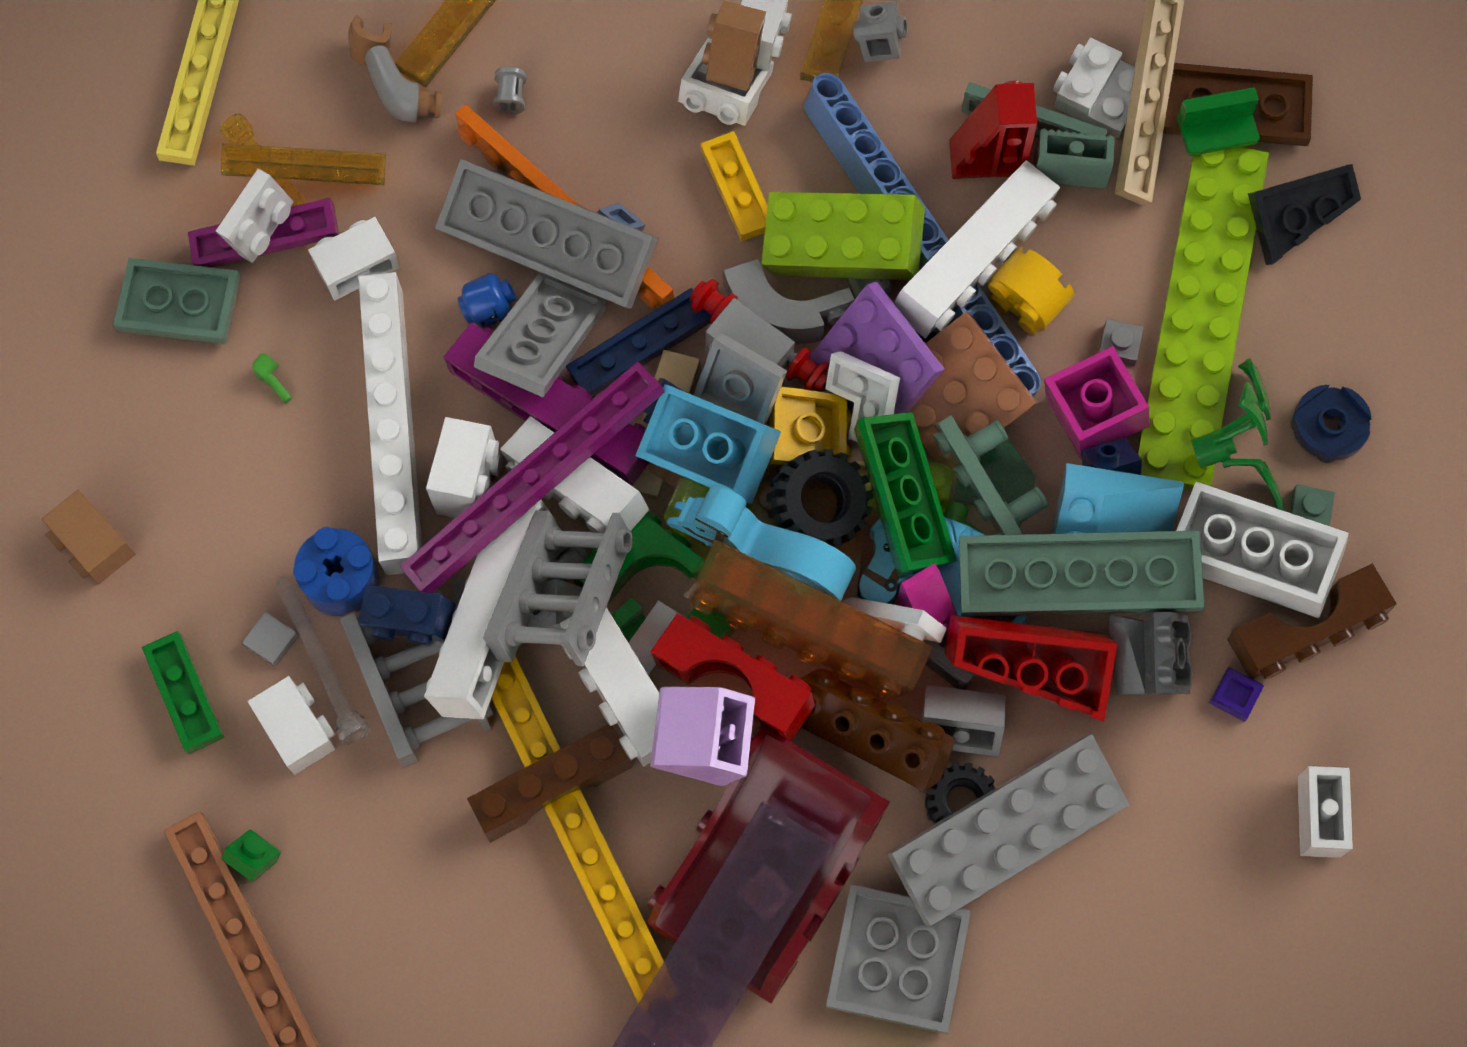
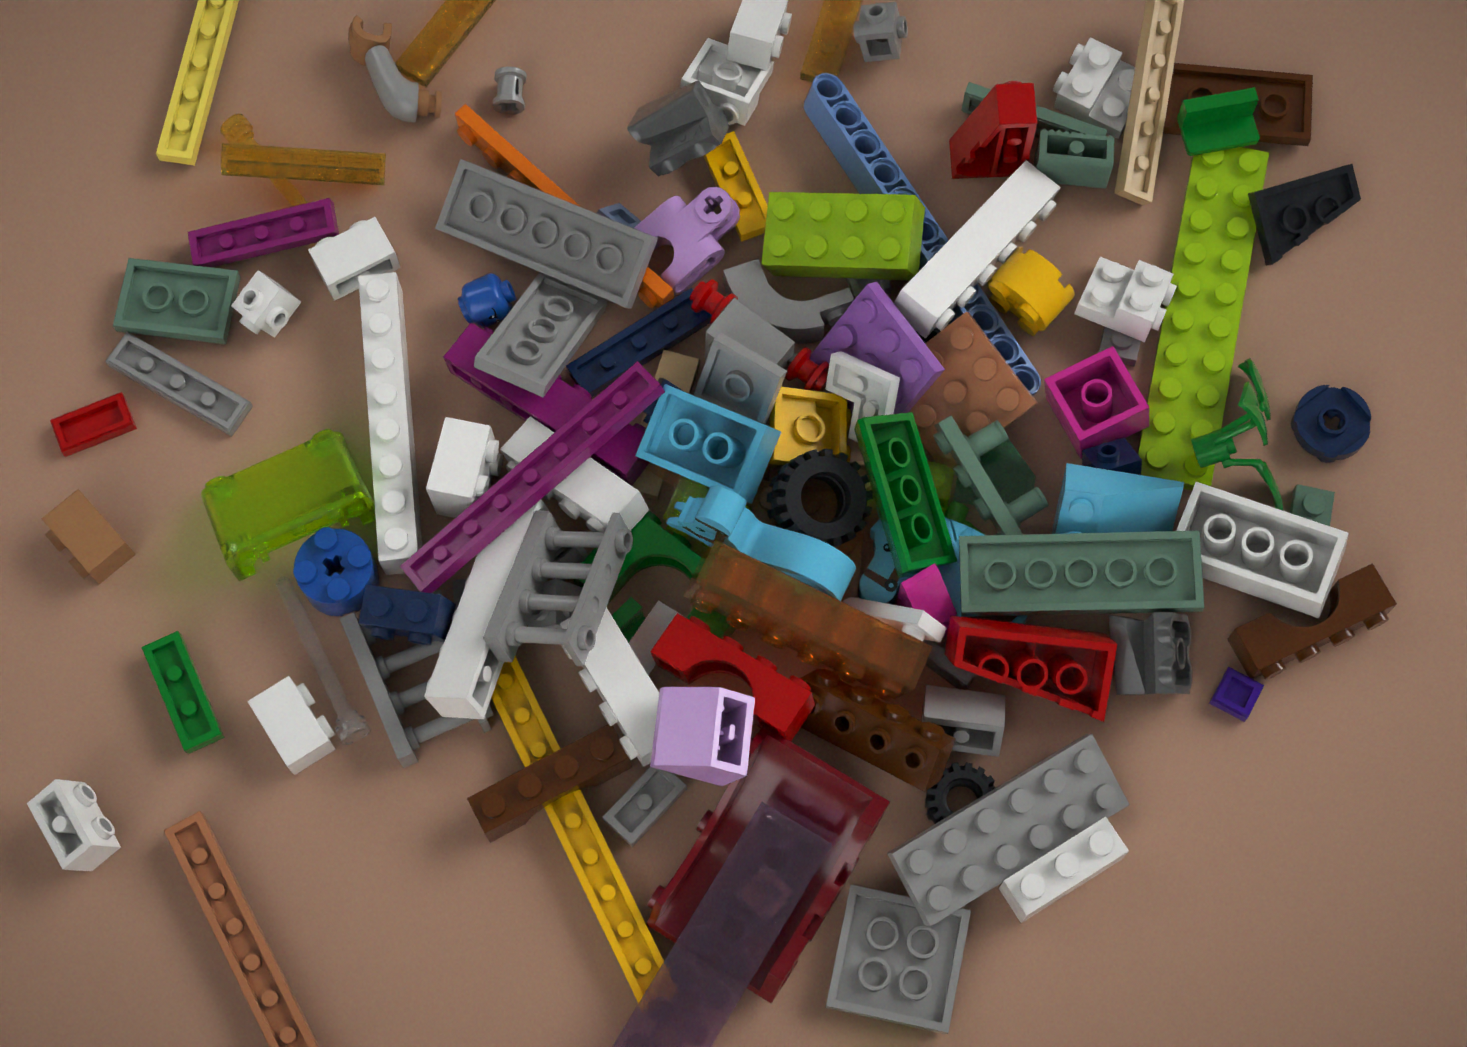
(74, 825): none -> white brick
(93, 424): none -> red tile
(179, 384): none -> light grey tile
(251, 855): green plate -> none
(255, 216): white plate -> none
(263, 370): bright green hand -> none
(265, 305): none -> white brick
(270, 639): light grey tile -> none
(285, 500): none -> clear neon green windscreen
(644, 804): none -> light grey plate
(679, 127): none -> dark grey piece
(692, 233): none -> lavender piece
(734, 45): medium nougat brick -> none
(1063, 869): none -> white brick
(1127, 297): none -> white plate
(1325, 812): white brick -> none

